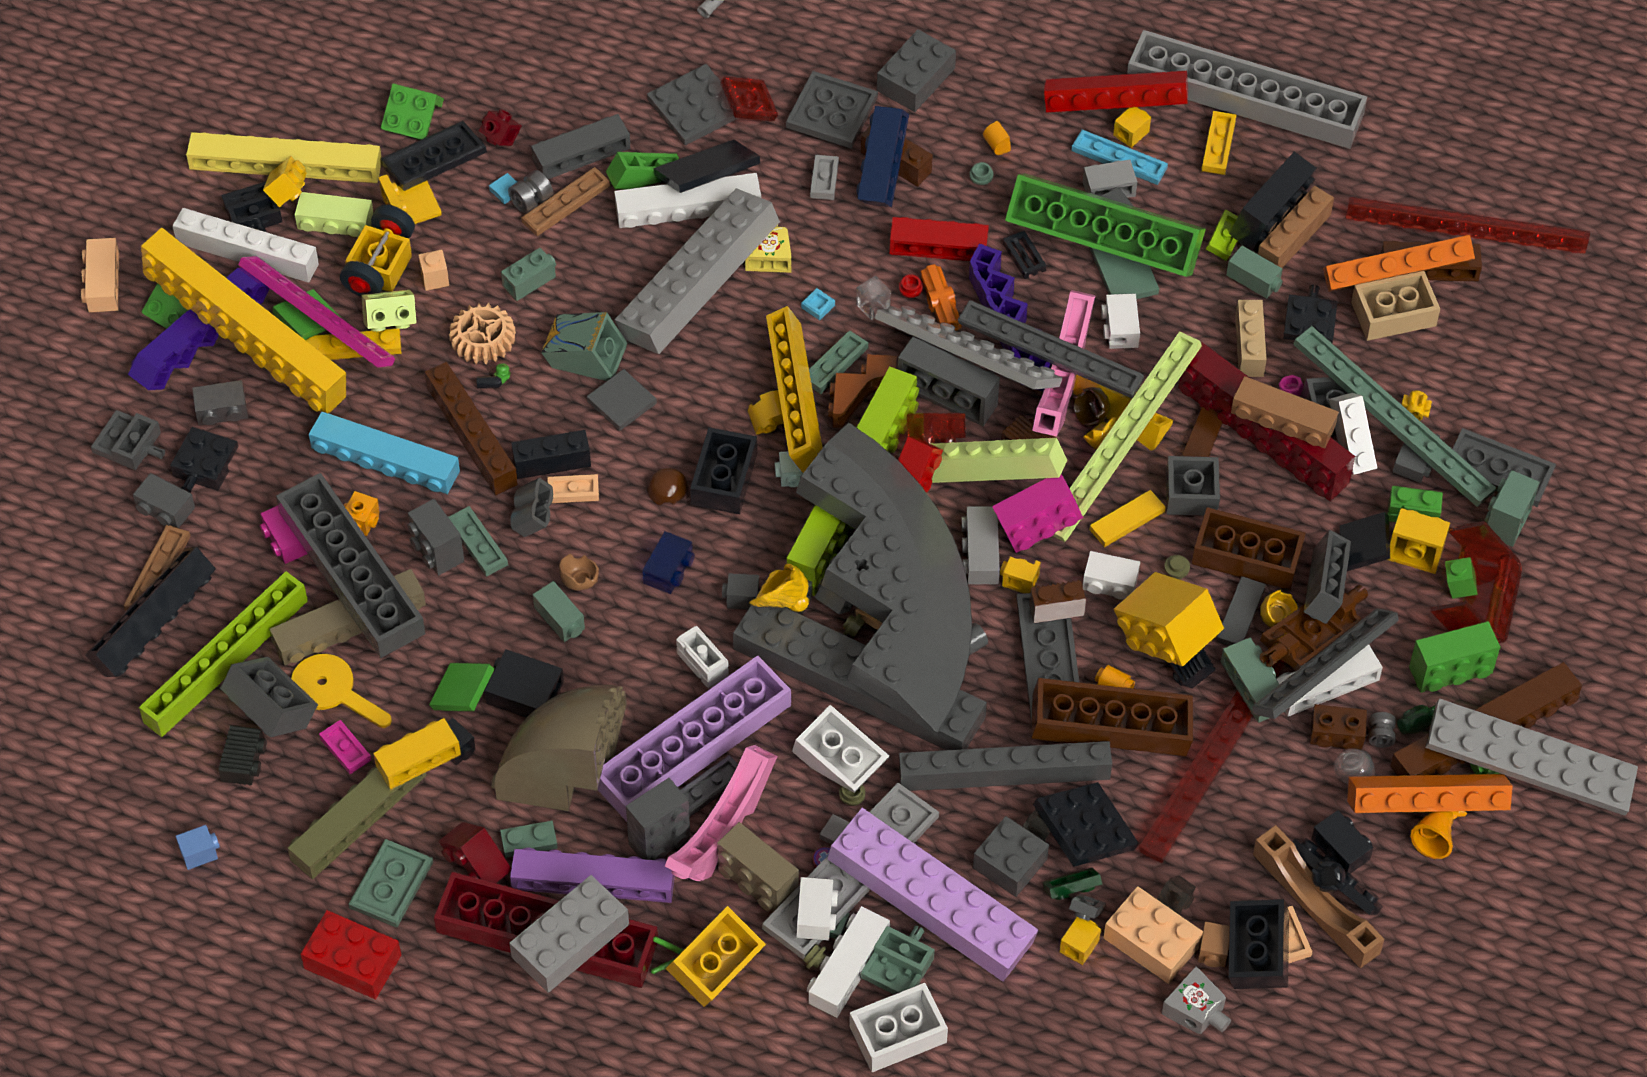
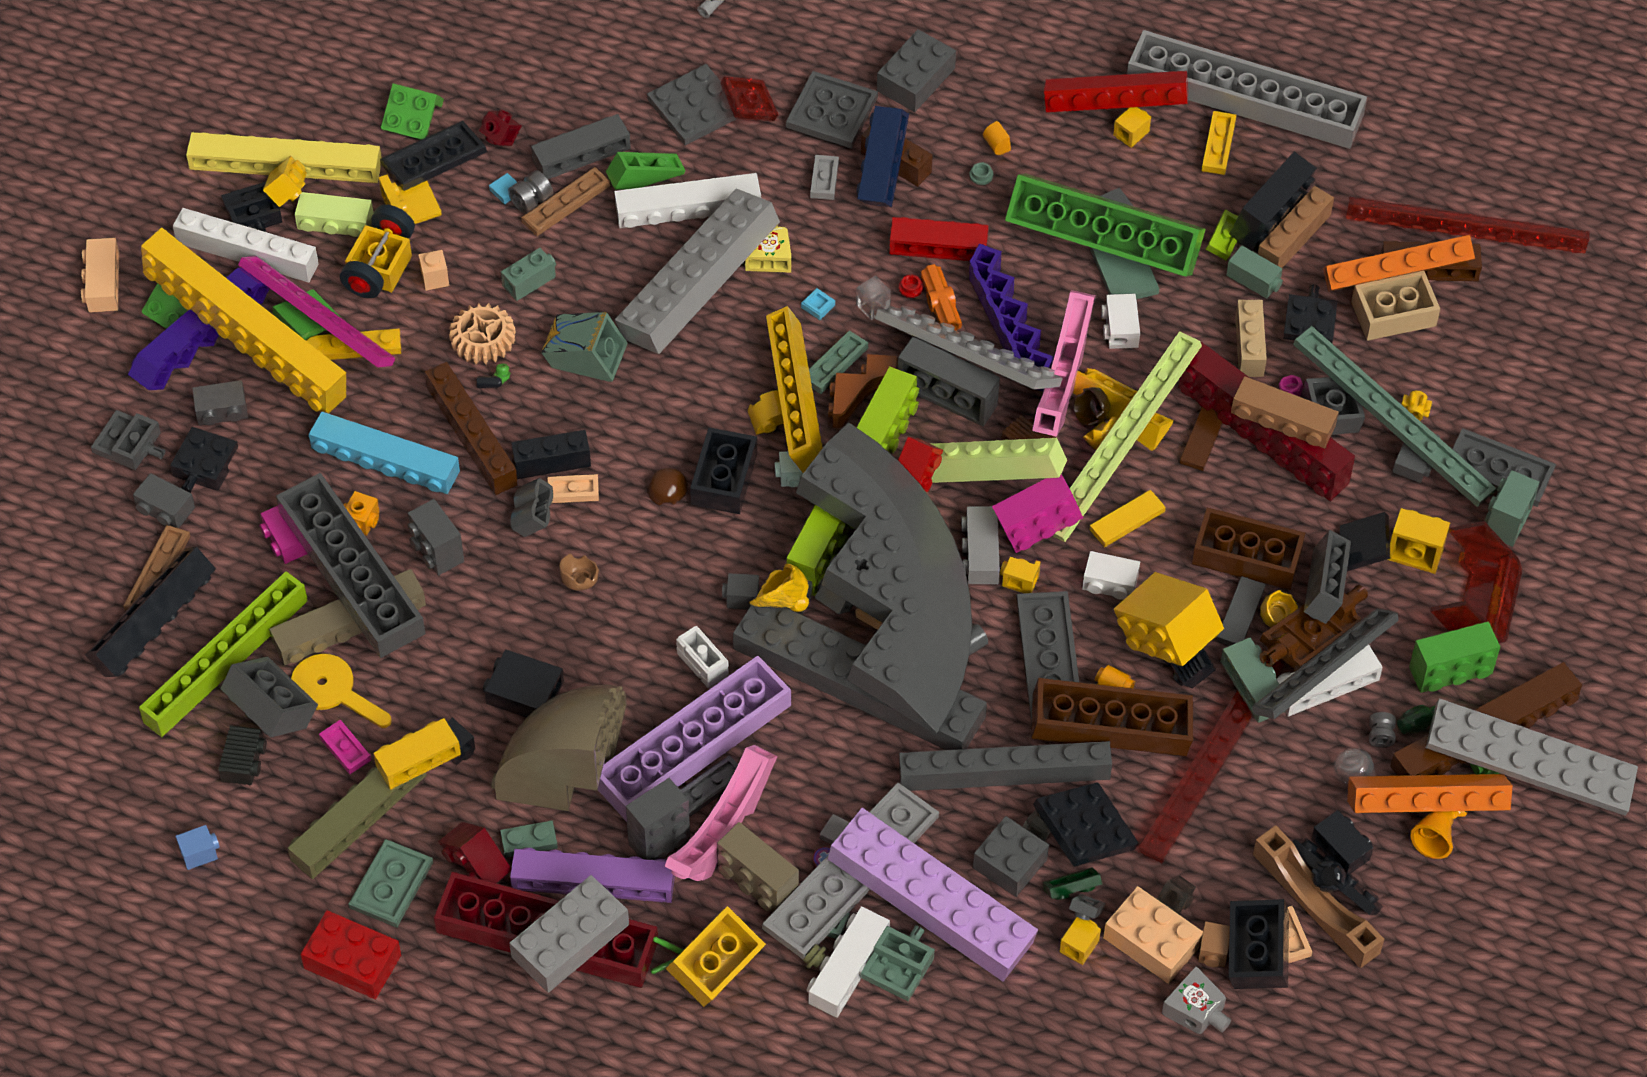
(389, 309): yellowish green brick -> none
(461, 687): bright green tile -> none
(478, 541): sand green plate -> none
(559, 611): sand green brick -> none
(621, 399): dark grey tile -> none
(668, 562): clear blue brick -> none
(707, 166): black tile -> none
(815, 908): white brick -> none
(839, 750): white slope -> none
(850, 798): olive plate -> none
(853, 625): olive plate -> none
(898, 1027): white brick -> none
(936, 426): clear red brick -> none
(1041, 266): black tile -> none
(1051, 349): dark grey tile -> none
(1057, 601): reddish brown brick -> none
(1109, 151): medium azure tile -> none
(1110, 176): light grey brick -> none
(1177, 566): olive plate -> none
(1192, 485): dark grey brick -> none
(1338, 727): reddish brown brick -> none
(1354, 431): white brick -> none
(1419, 500): bright green brick -> none
(1461, 577): bright green brick -> none

